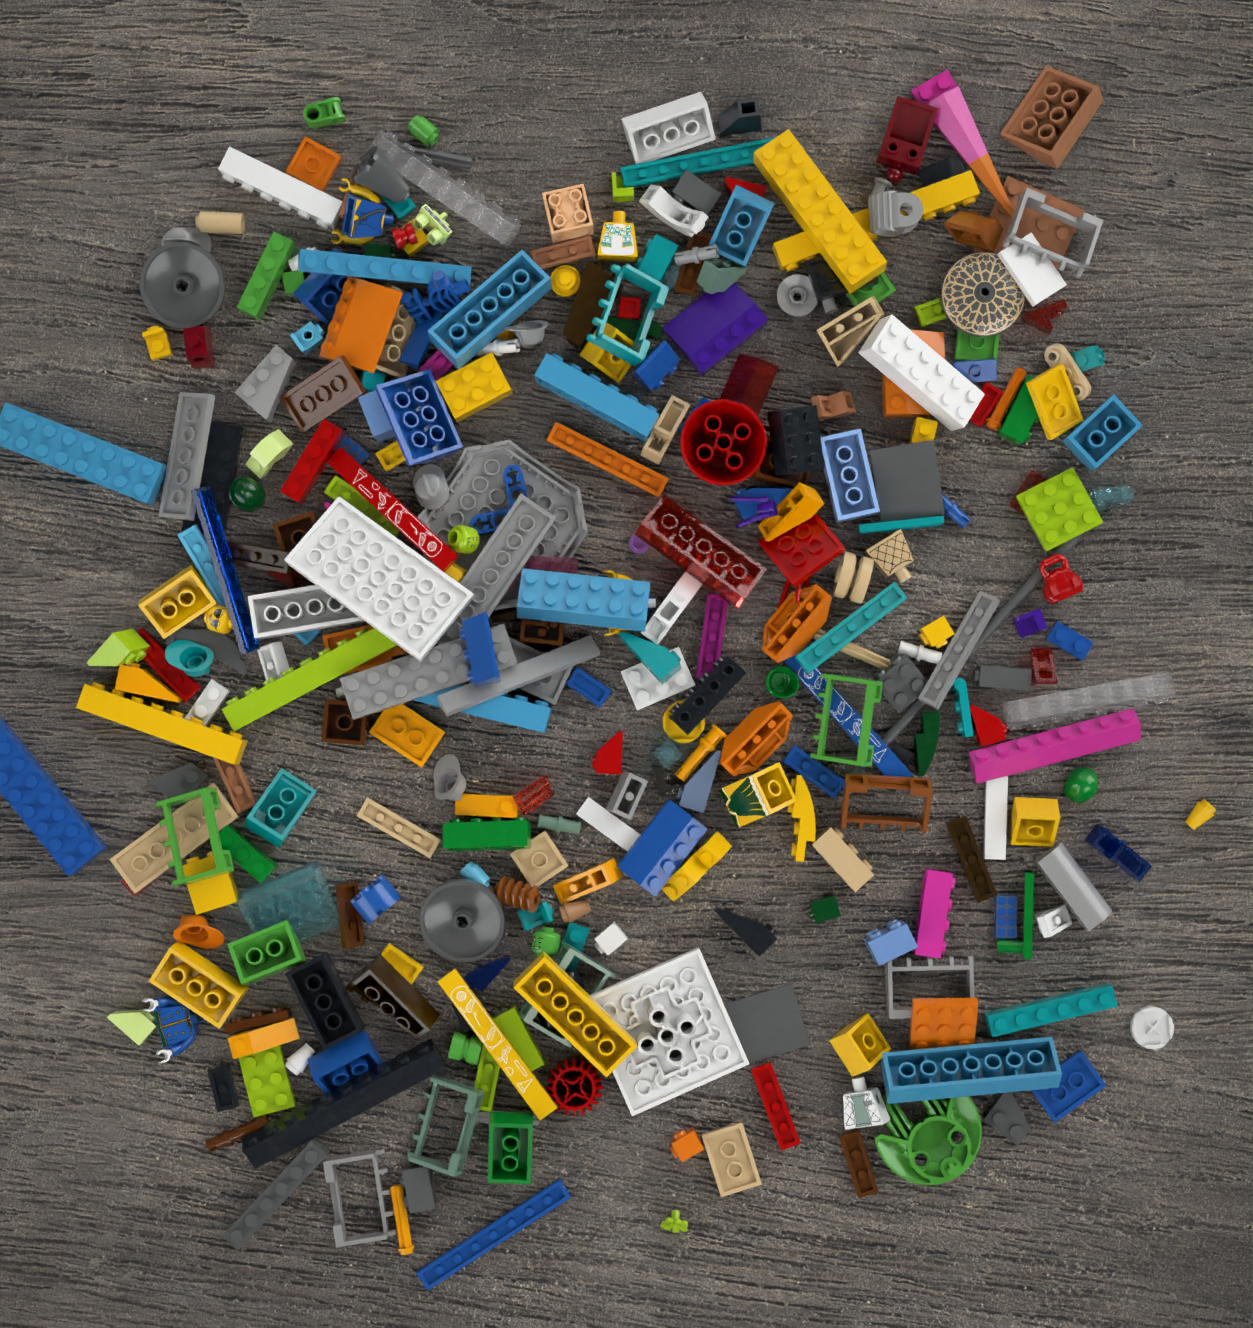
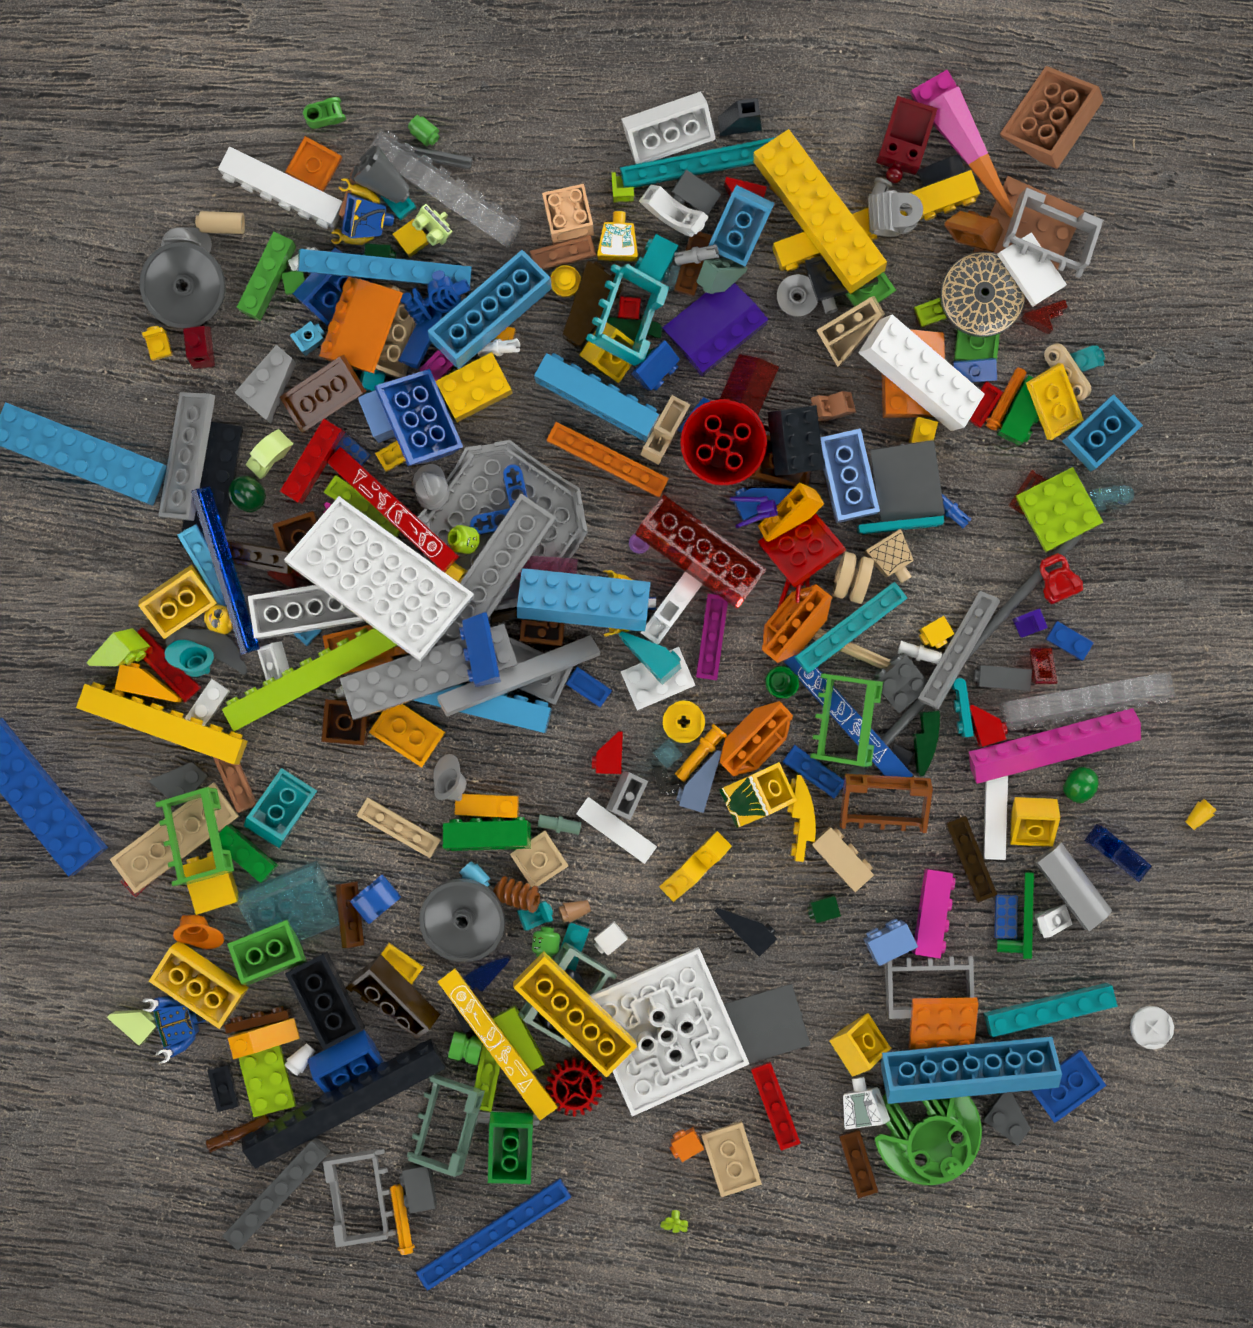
(404, 236): red wheel -> none
(529, 332): light grey piece -> none
(546, 788): clear red tile -> none
(587, 881): light orange slope -> none
(661, 847): blue slope -> none
(707, 694): black brick -> none

